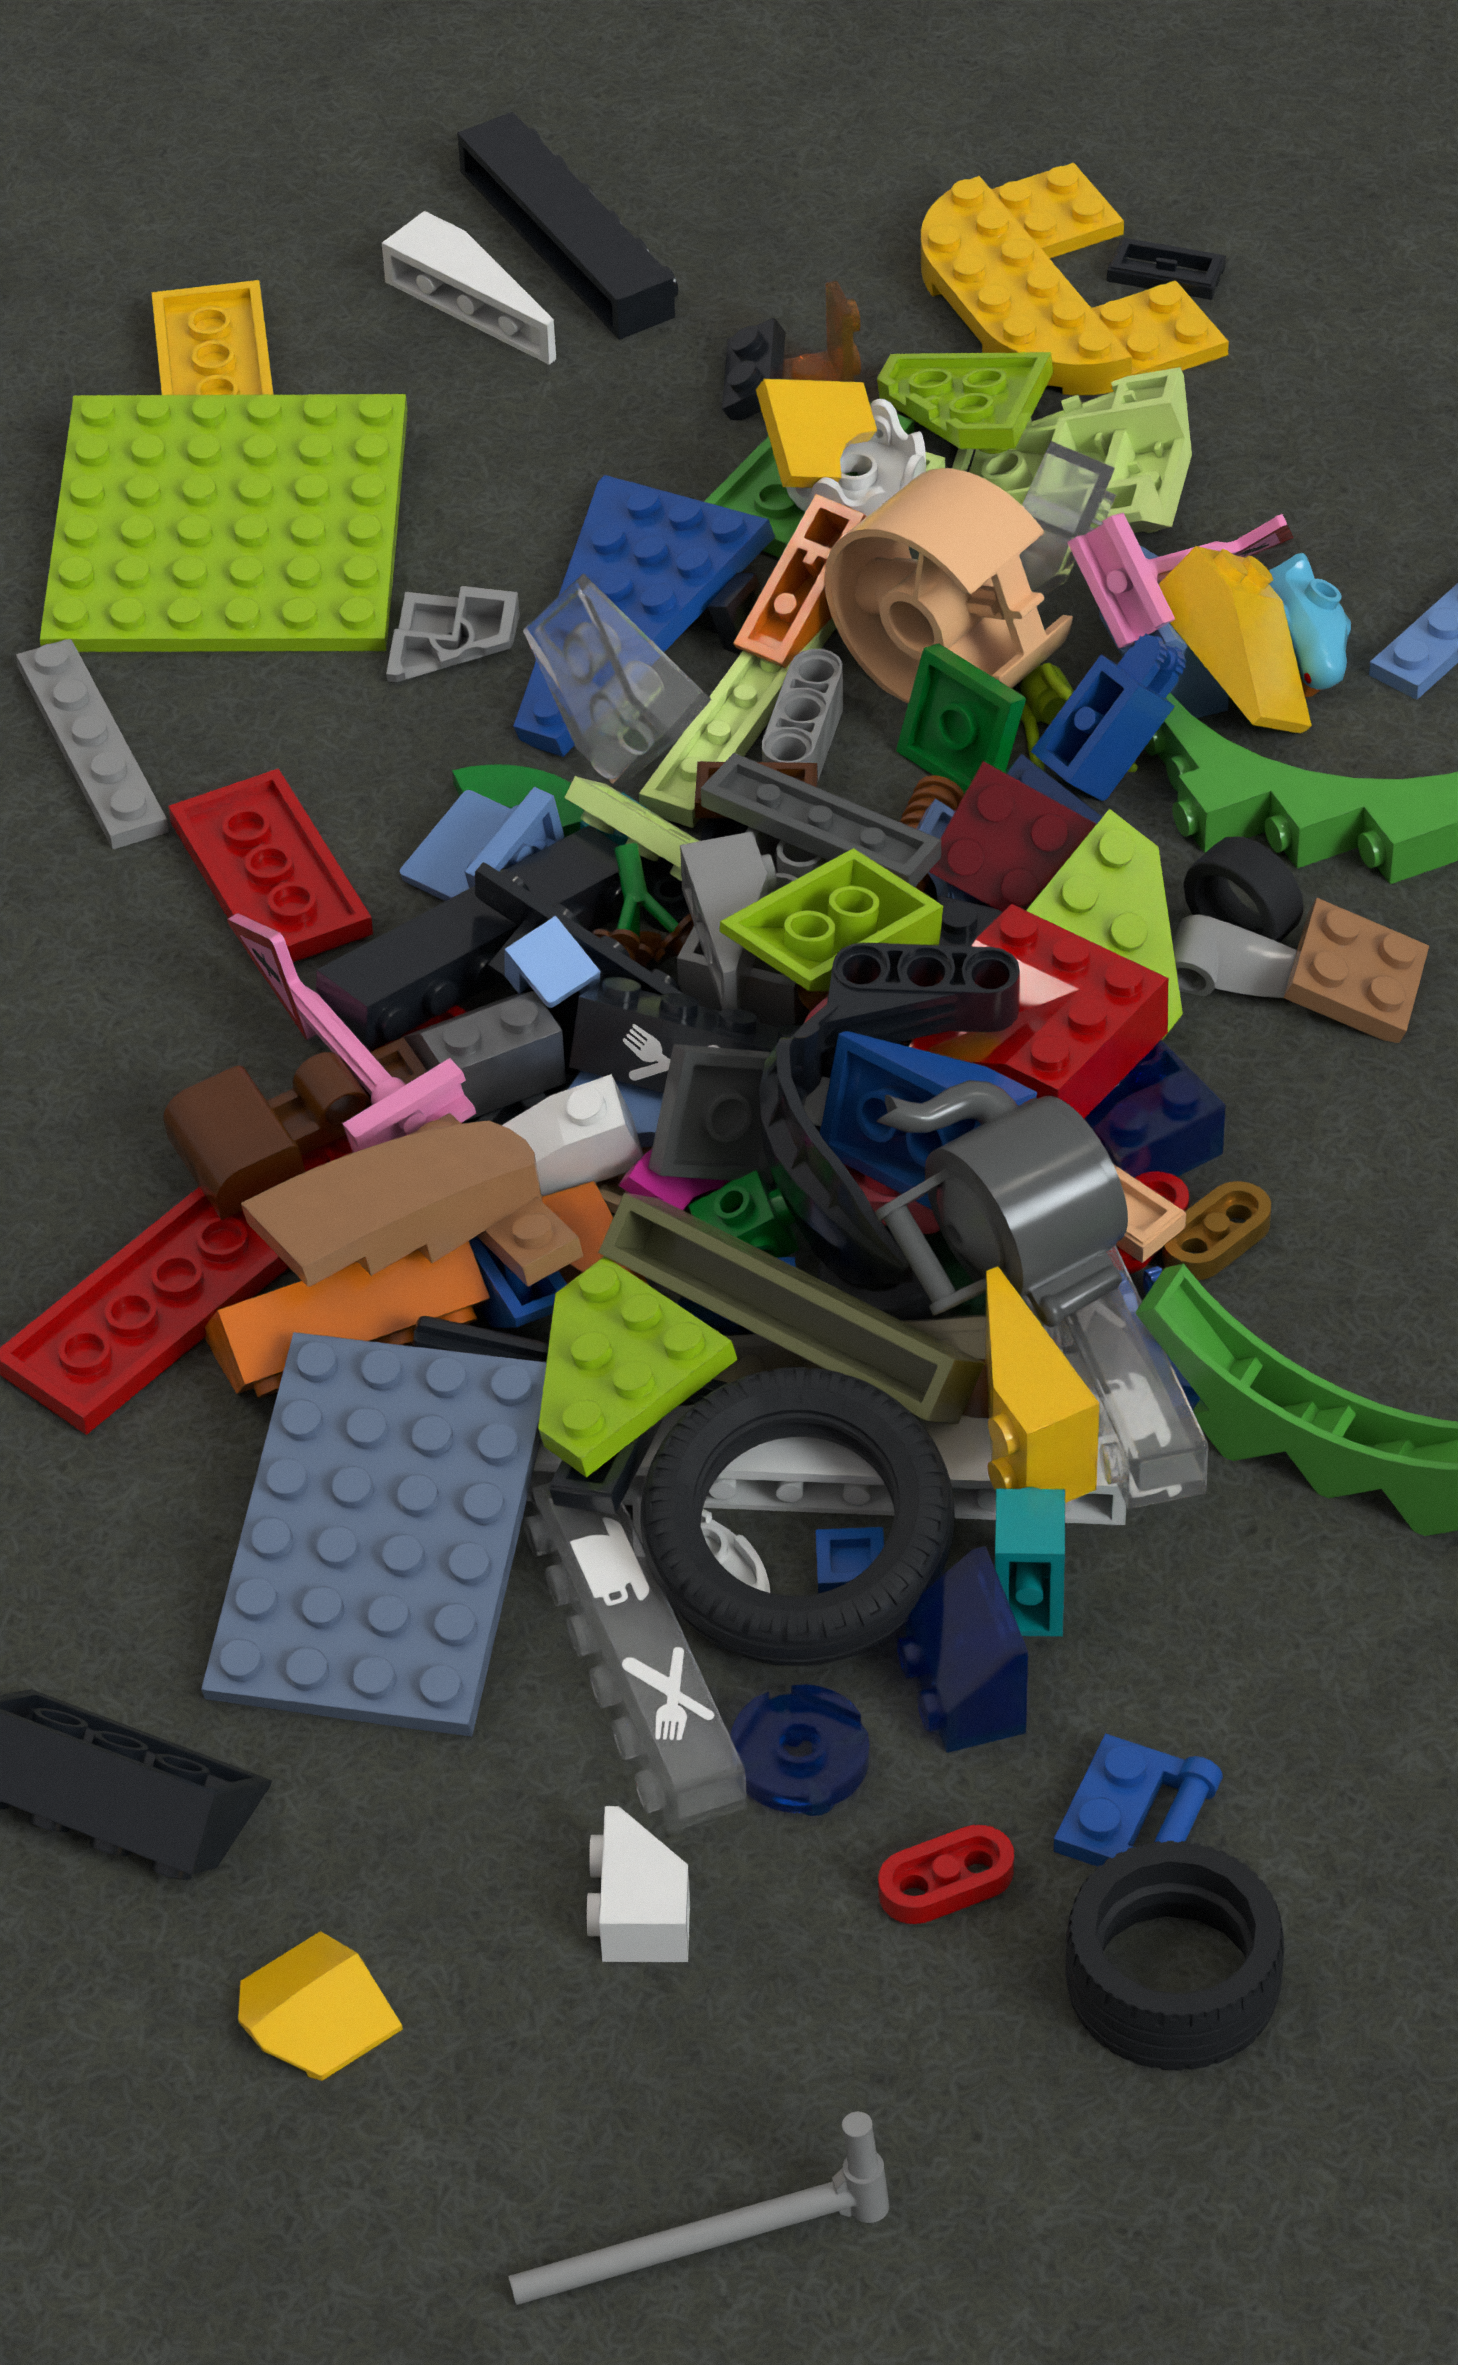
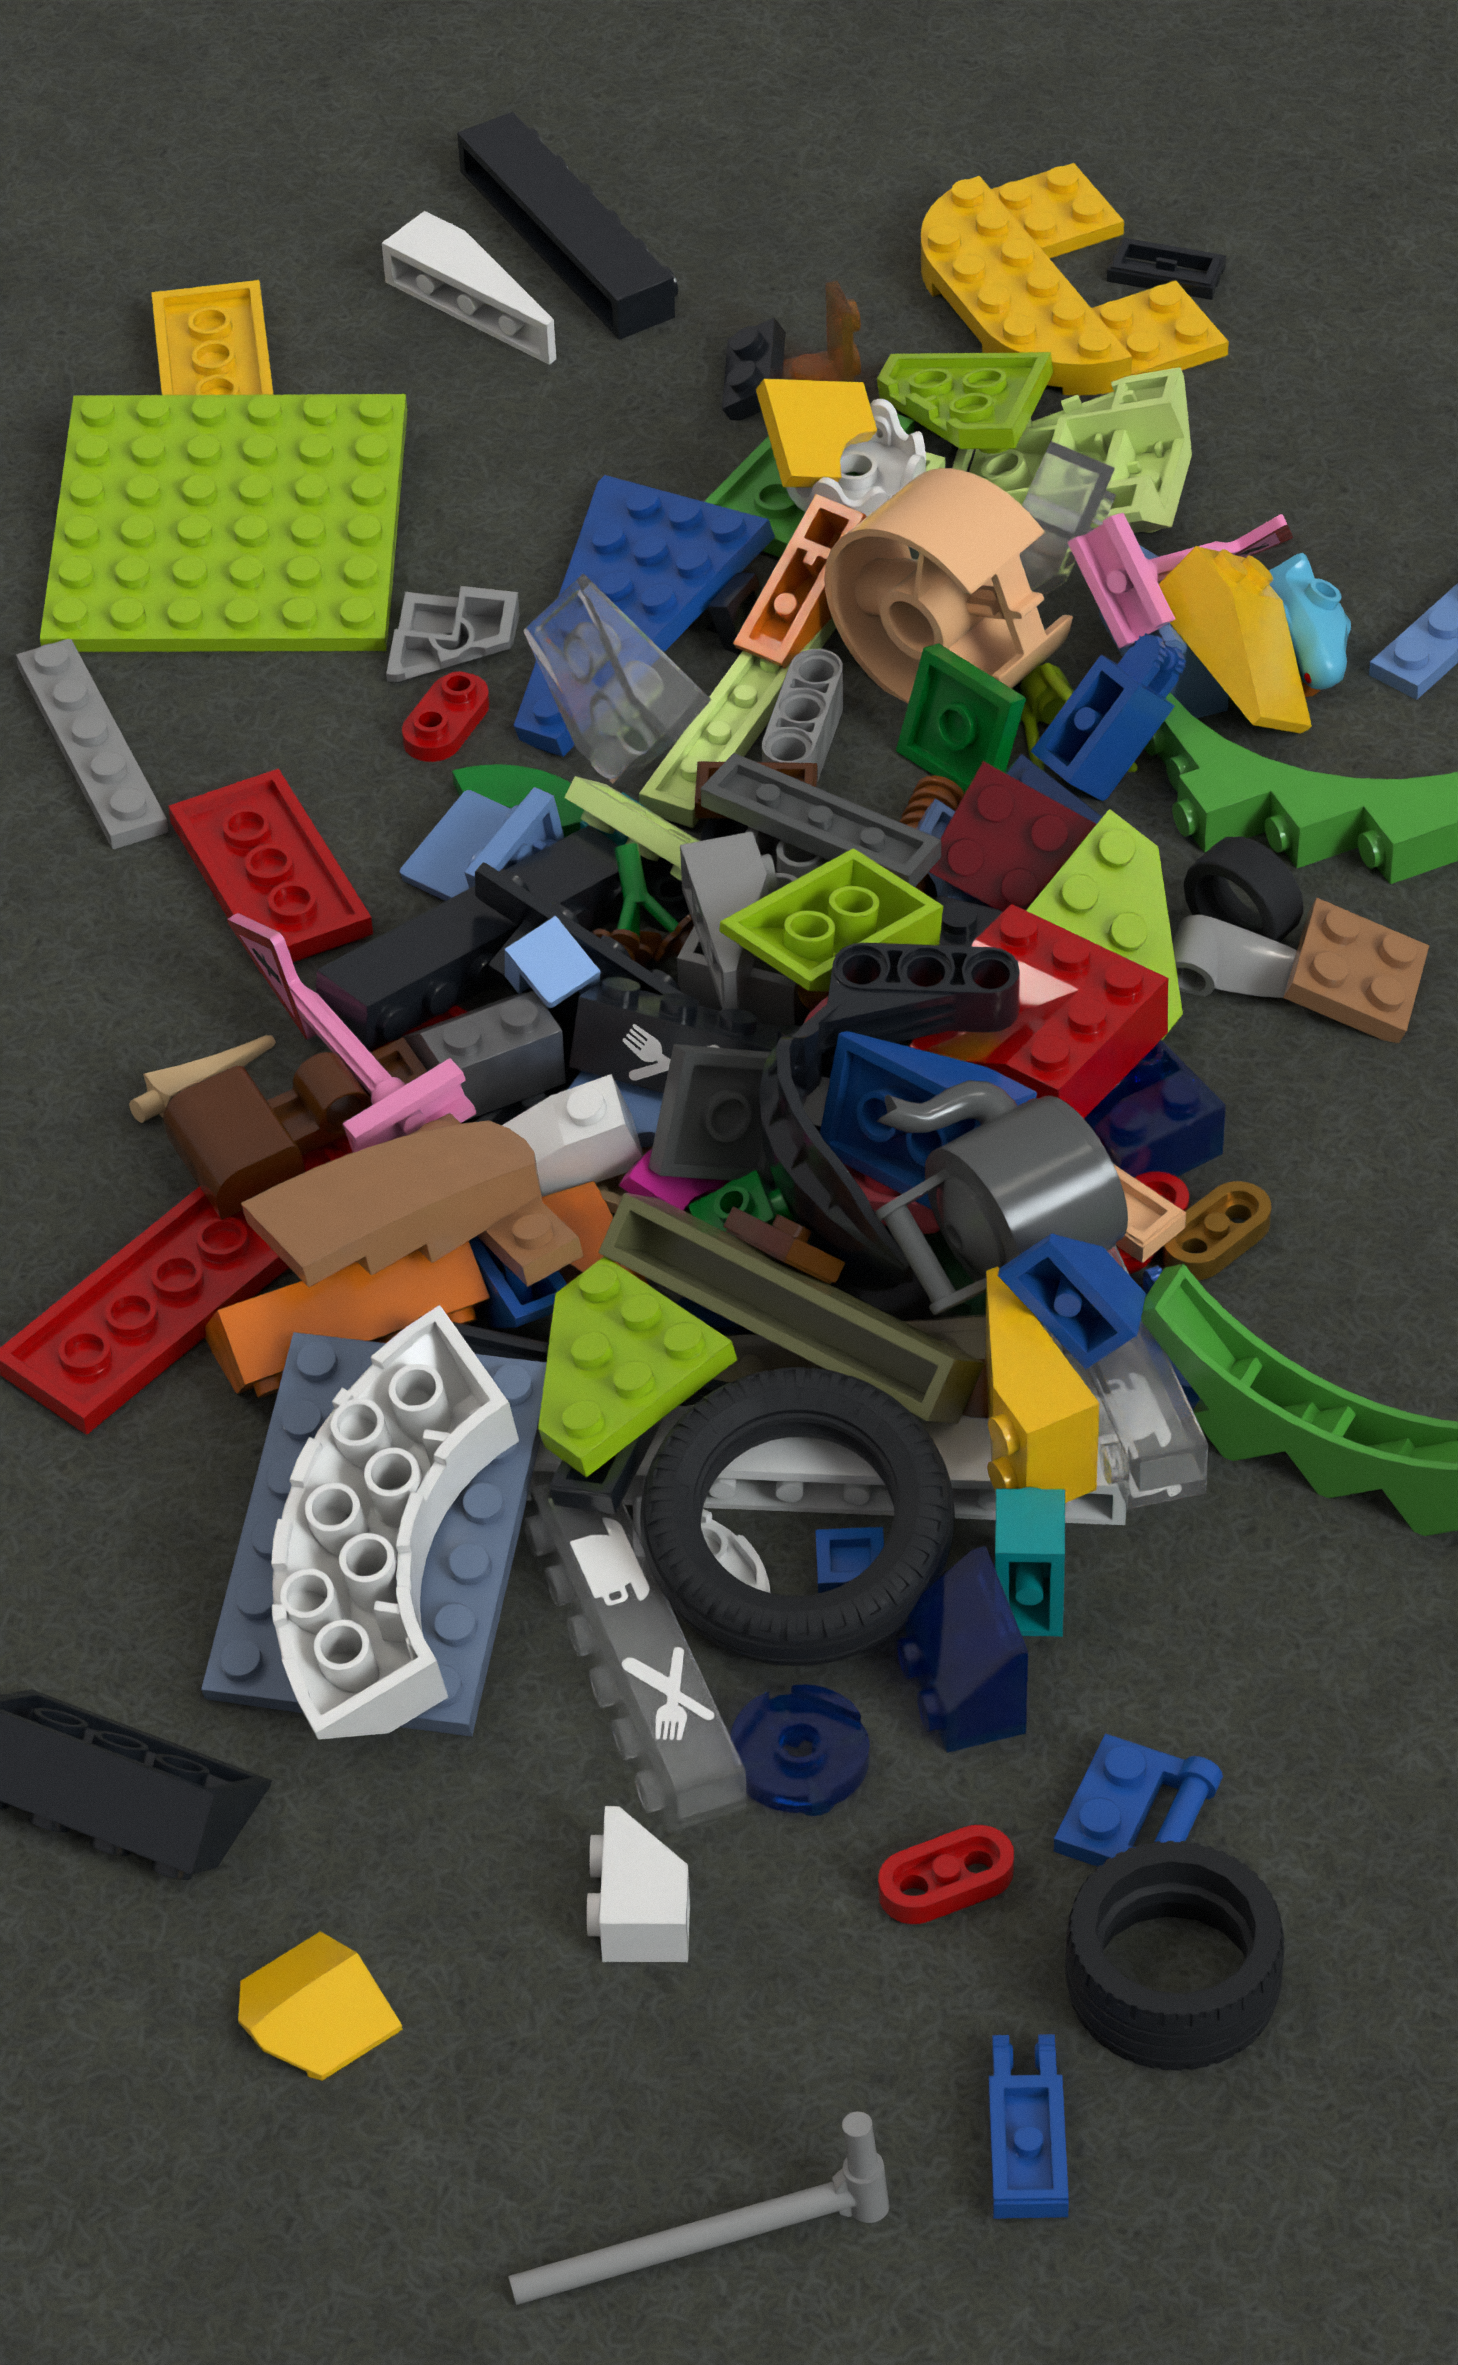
(168, 1082): none -> tan piece
(364, 1523): none -> white brick
(445, 716): none -> red plate
(785, 1242): none -> reddish brown plate
(1027, 2134): none -> blue hinge
(1077, 1295): none -> blue slope

